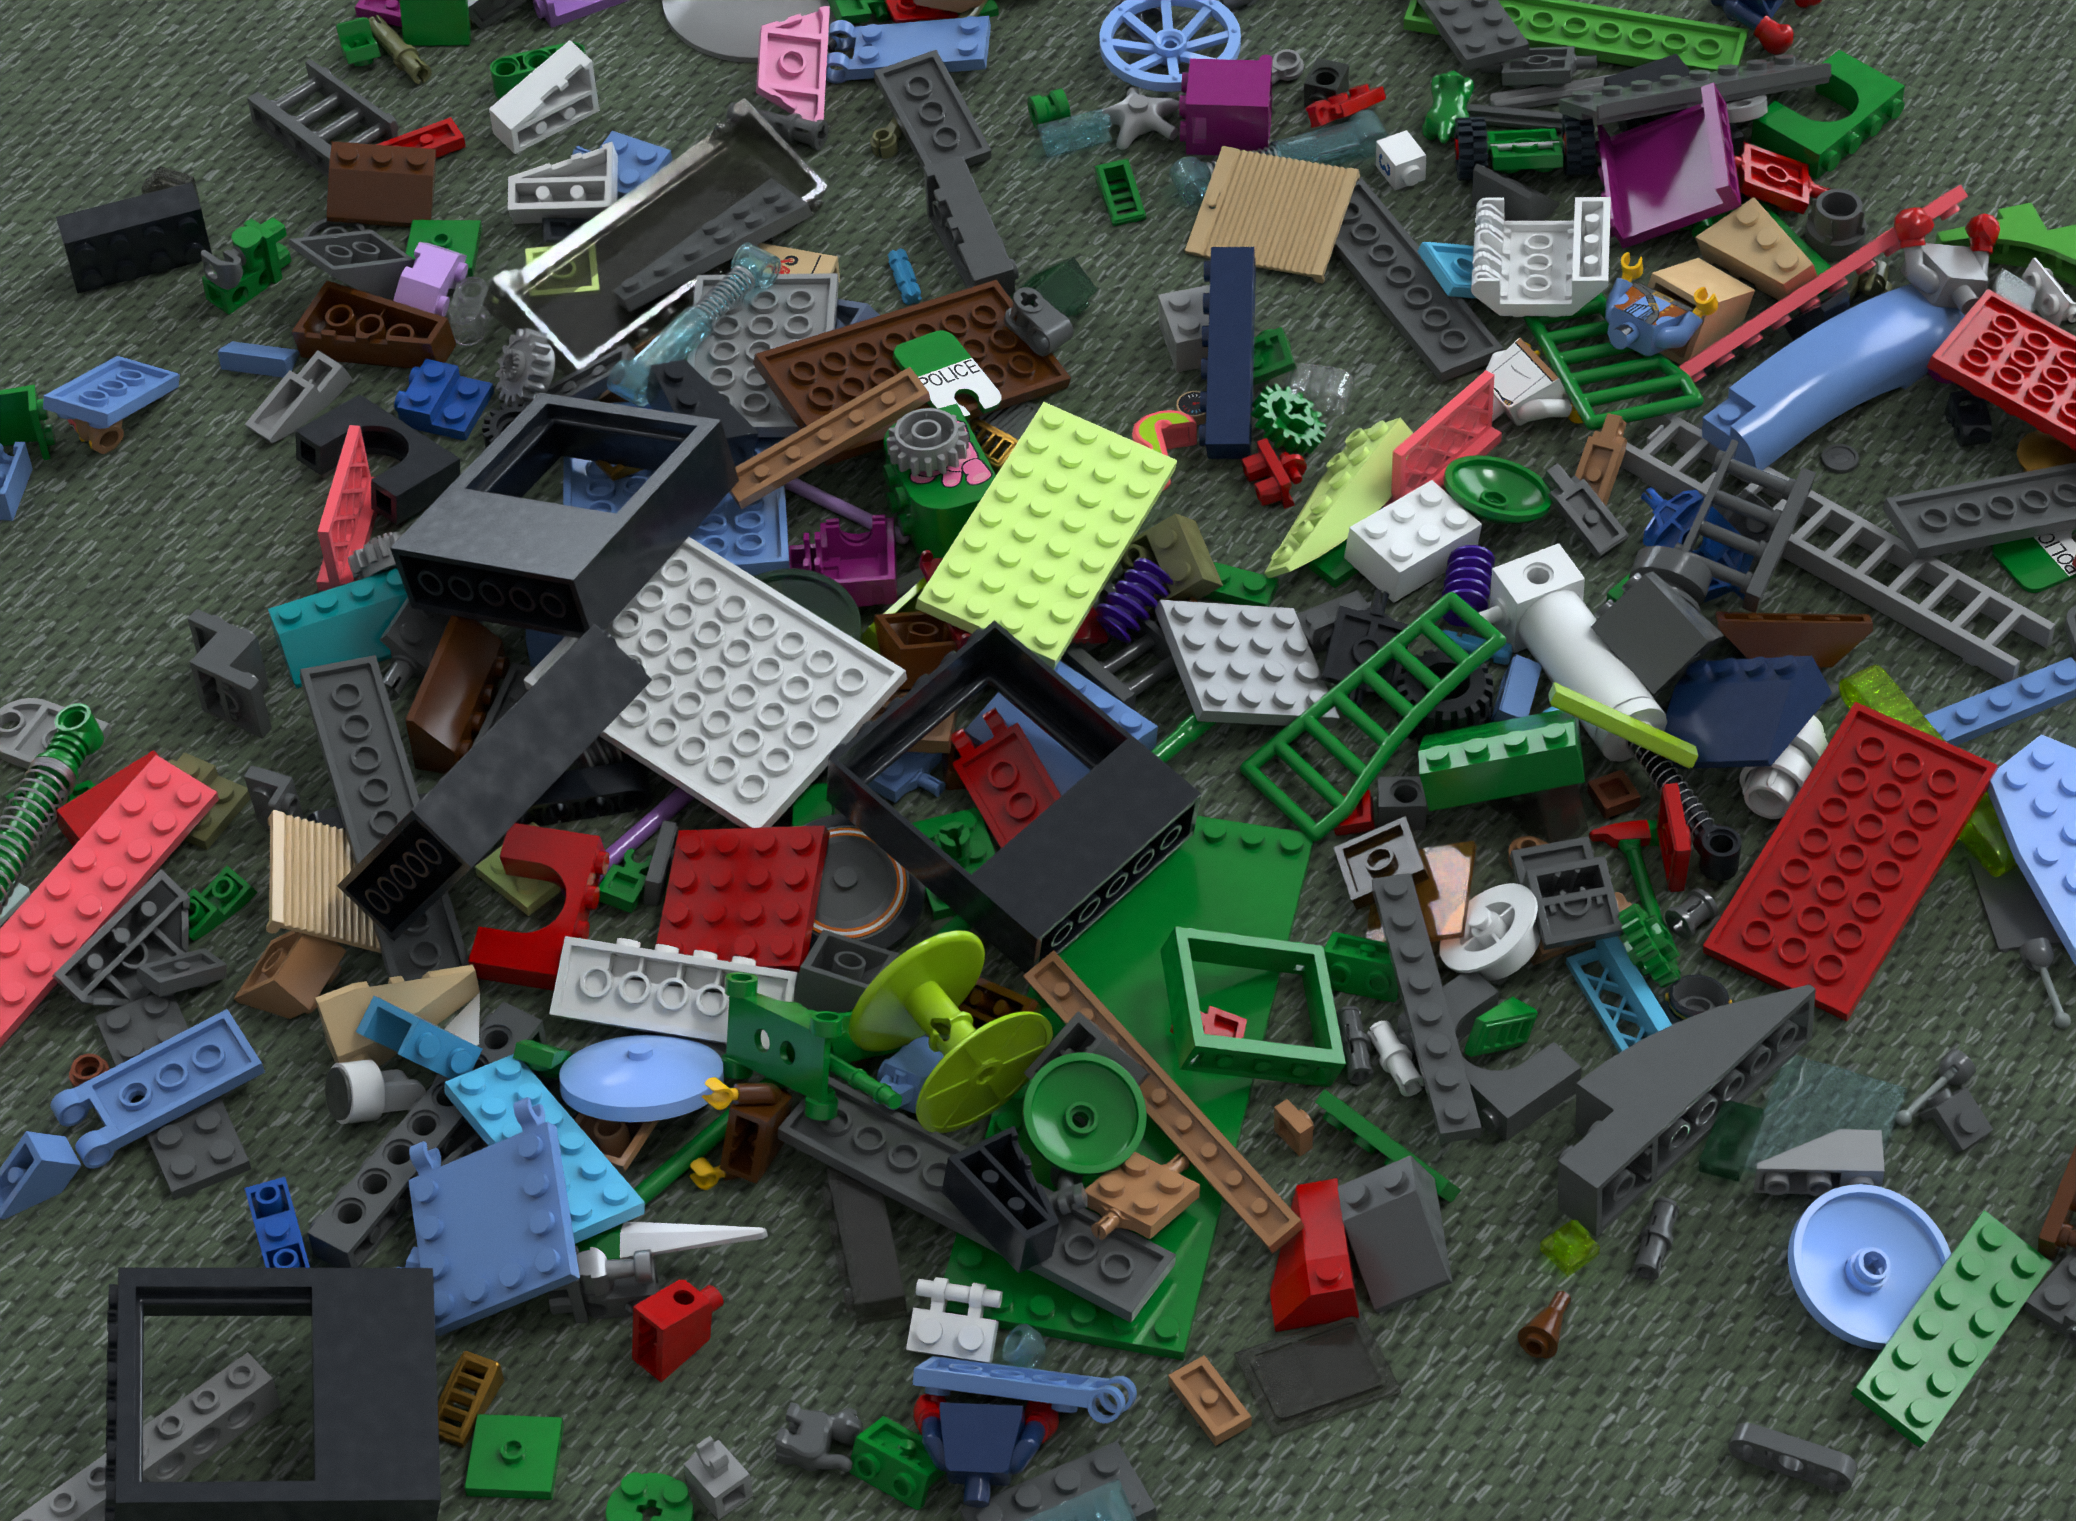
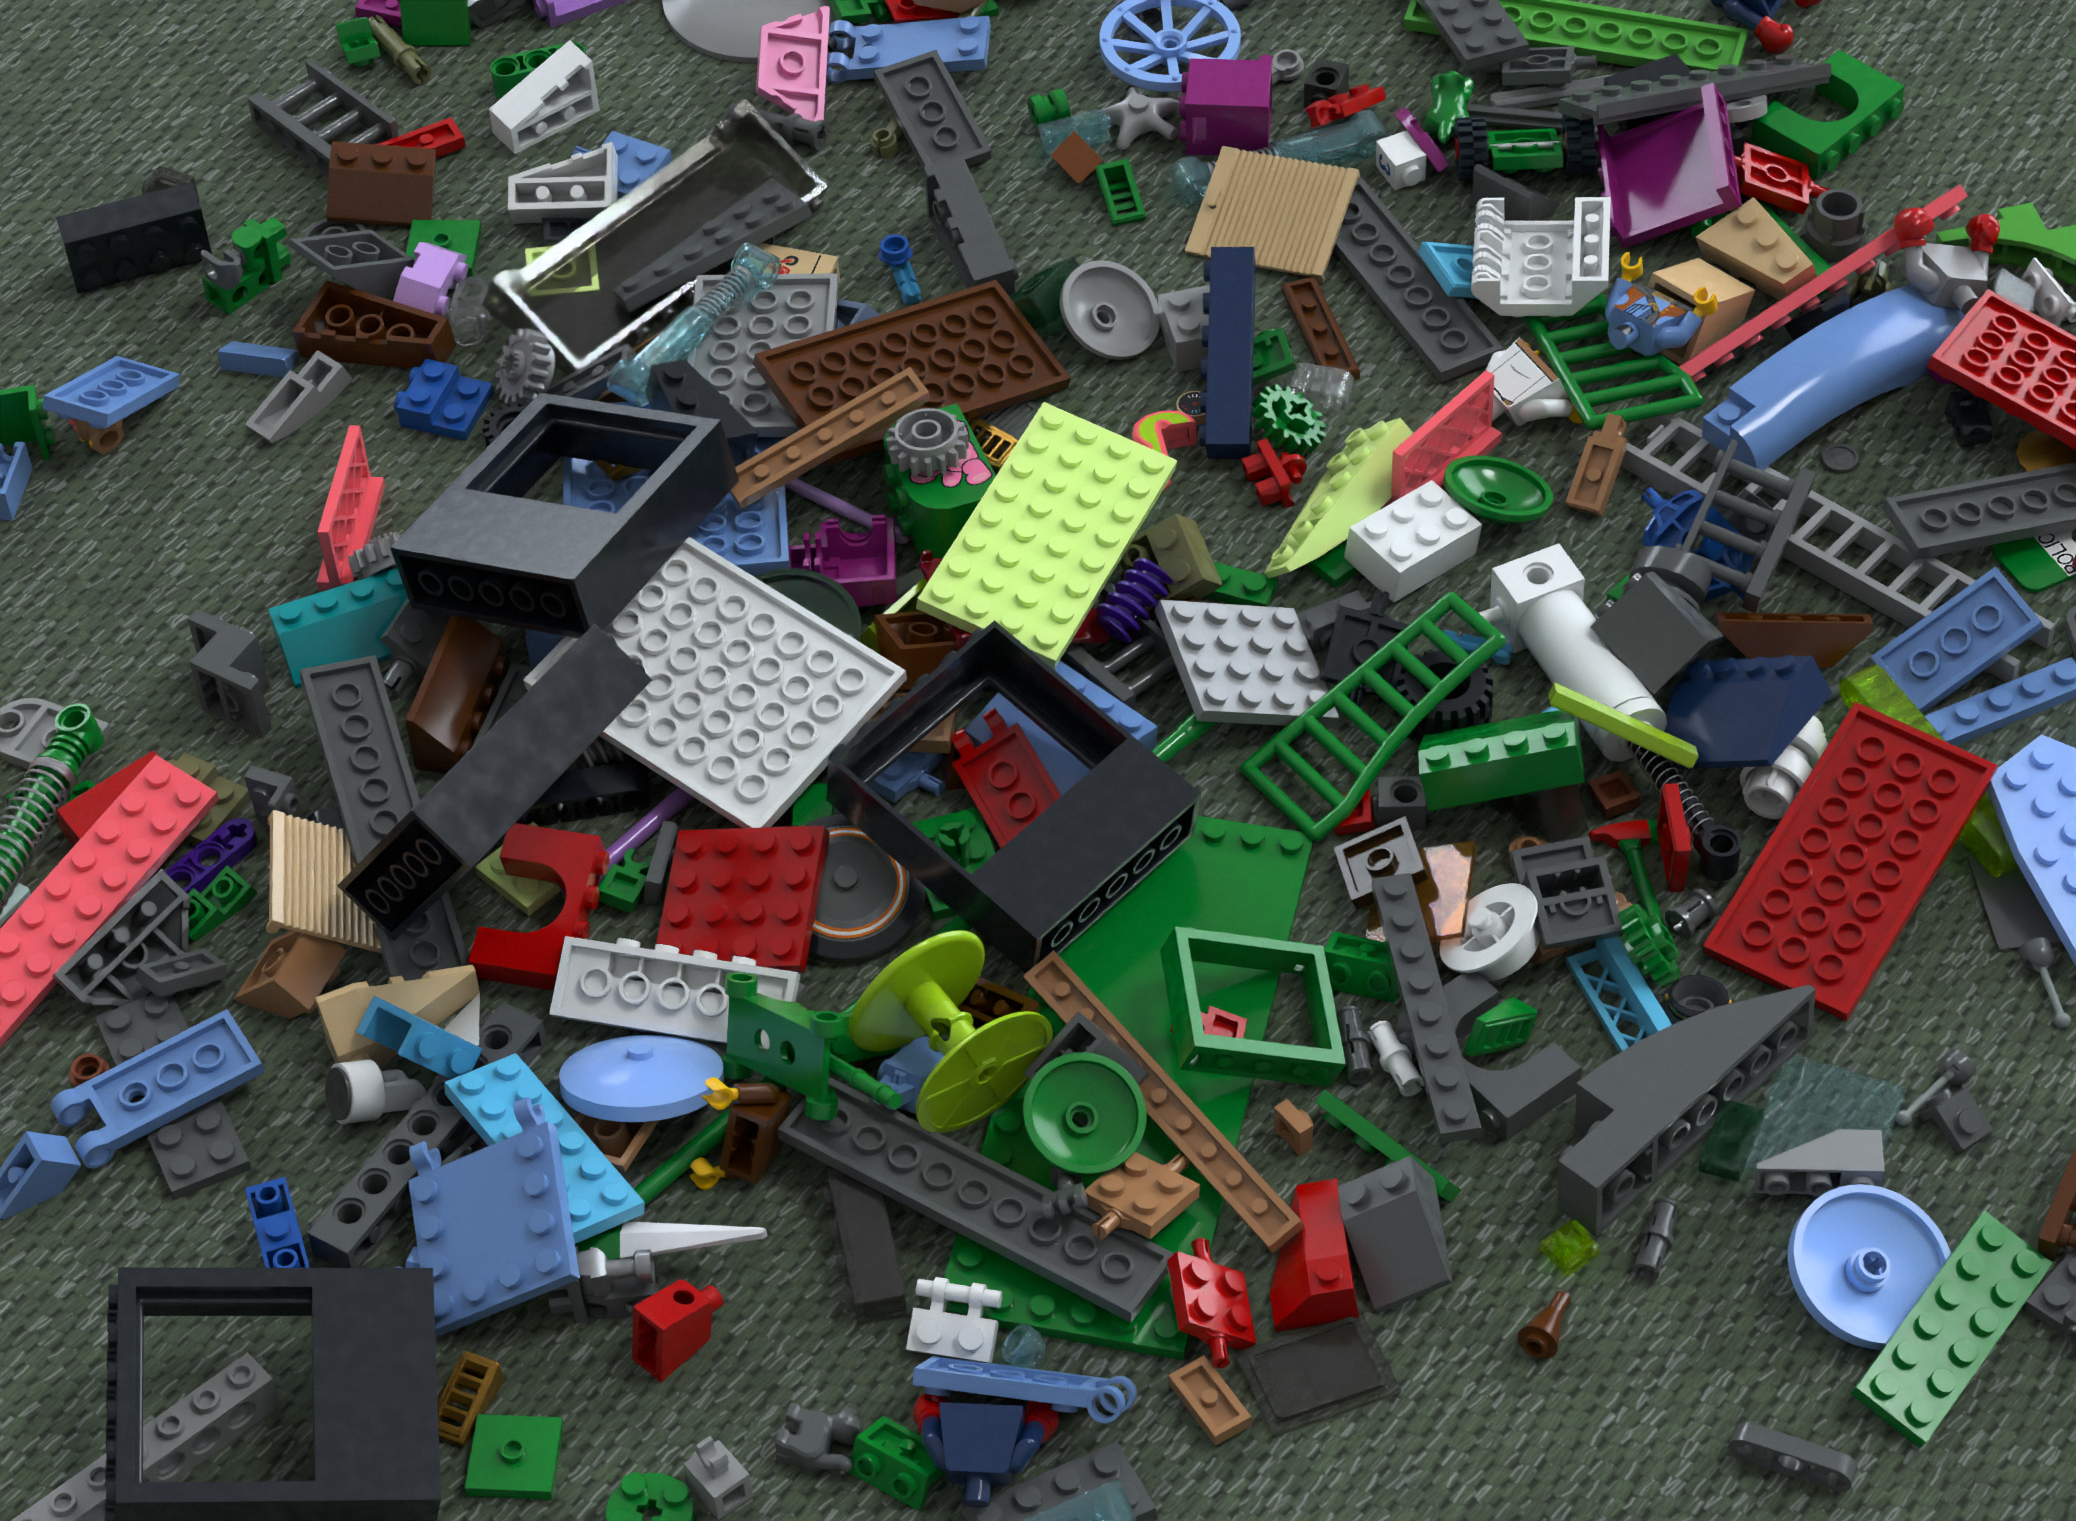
(216, 845): none -> dark purple beam
(400, 491): black arch -> none
(541, 1057): green slope -> none
(838, 972): dark grey slope -> none
(895, 250): none -> blue plate
(947, 371): piece -> none
(1002, 1199): black wedge -> none
(1037, 325): dark grey piece -> none
(1076, 157): none -> dark orange panel
(1119, 300): none -> light grey dish
(1211, 1302): none -> red plate
(1318, 325): none -> reddish brown tile
(1433, 154): none -> magenta tile
(1470, 578): dark purple piece -> none
(1516, 689): medium blue slope -> none
(1584, 512): dark grey hinge -> none
(1958, 640): none -> medium blue plate

